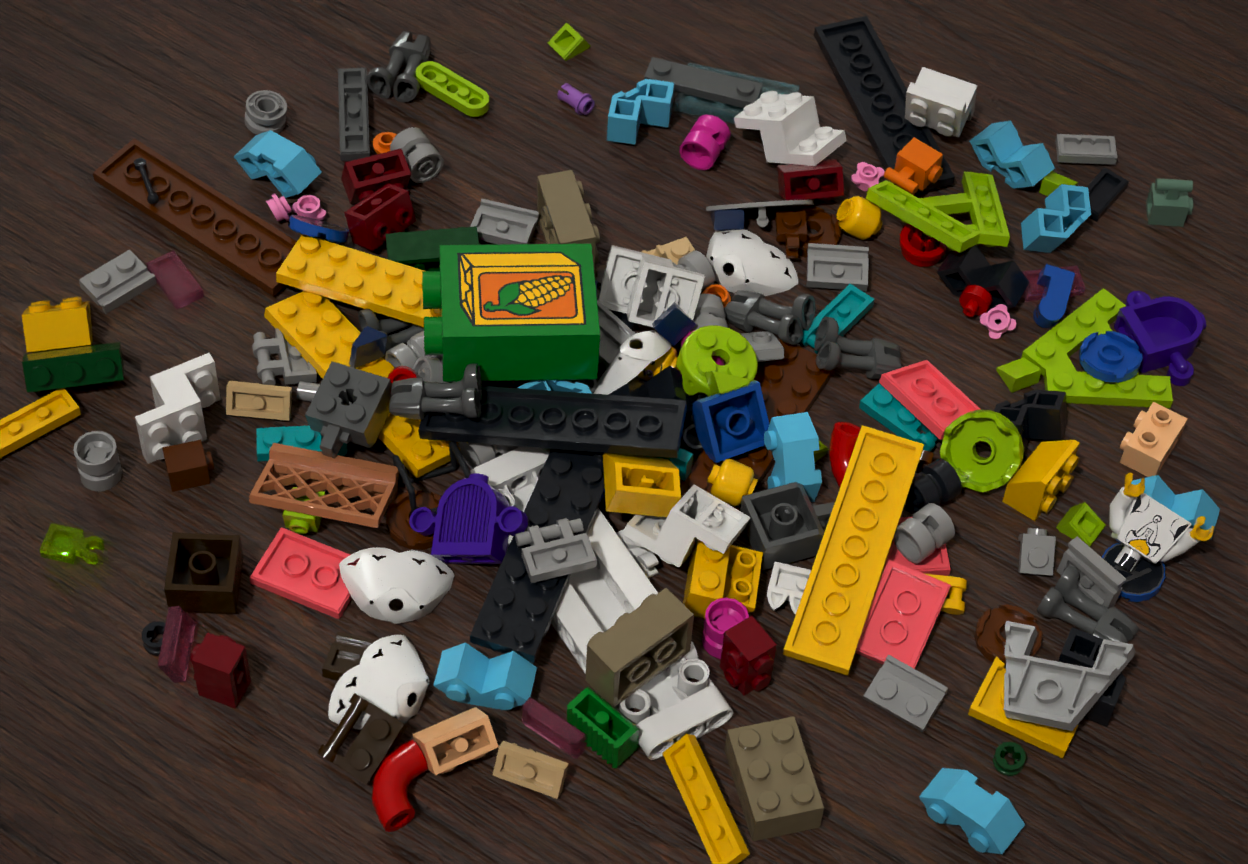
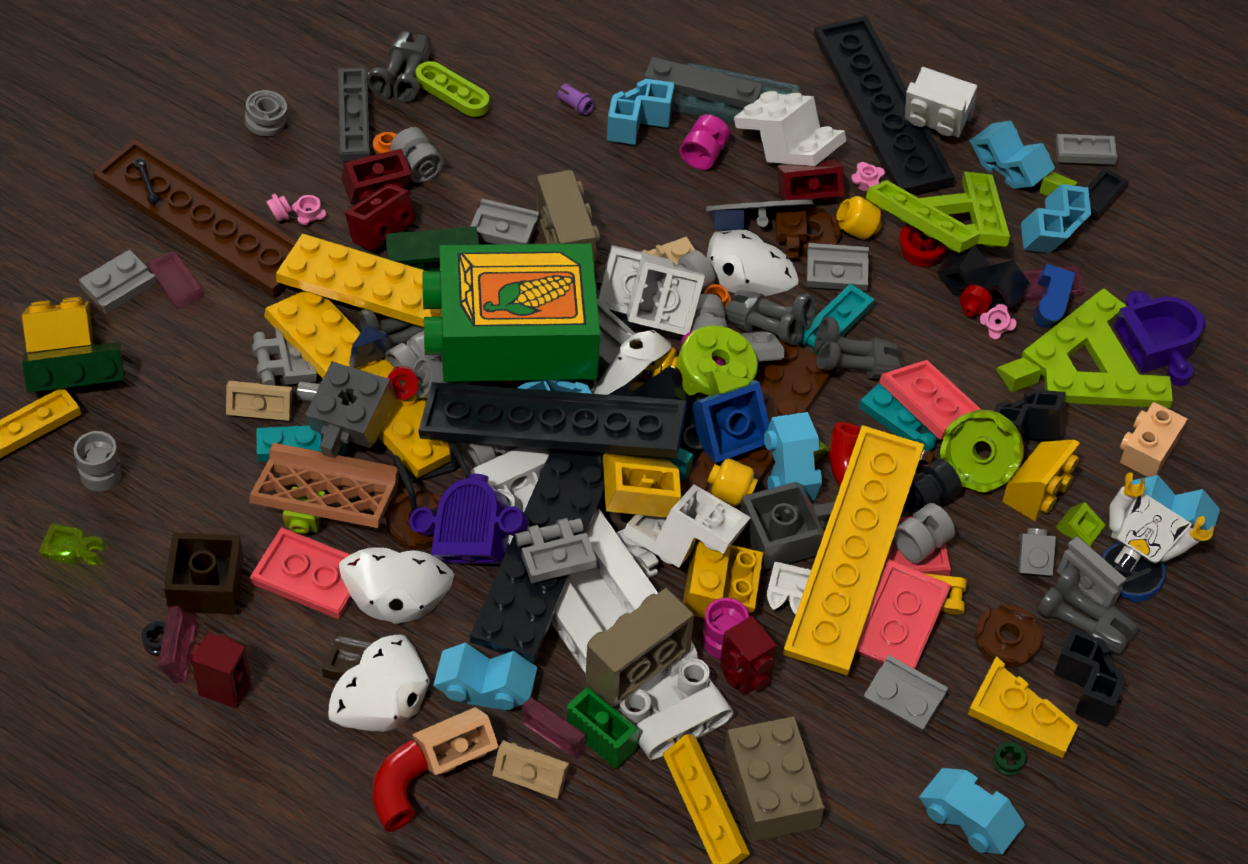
(179, 402): white bracket -> none
(187, 465): reddish brown brick -> none
(281, 160): medium azure brick -> none
(318, 228): blue tile -> none
(372, 744): dark brown plate -> none
(415, 397): dark grey piece -> none
(568, 42): lime slope -> none
(673, 324): dark blue slope -> none
(915, 166): orange brick -> none
(1051, 690): light grey wing -> none
(1110, 356): blue tile -> none
(1169, 202): sand green brick -> none

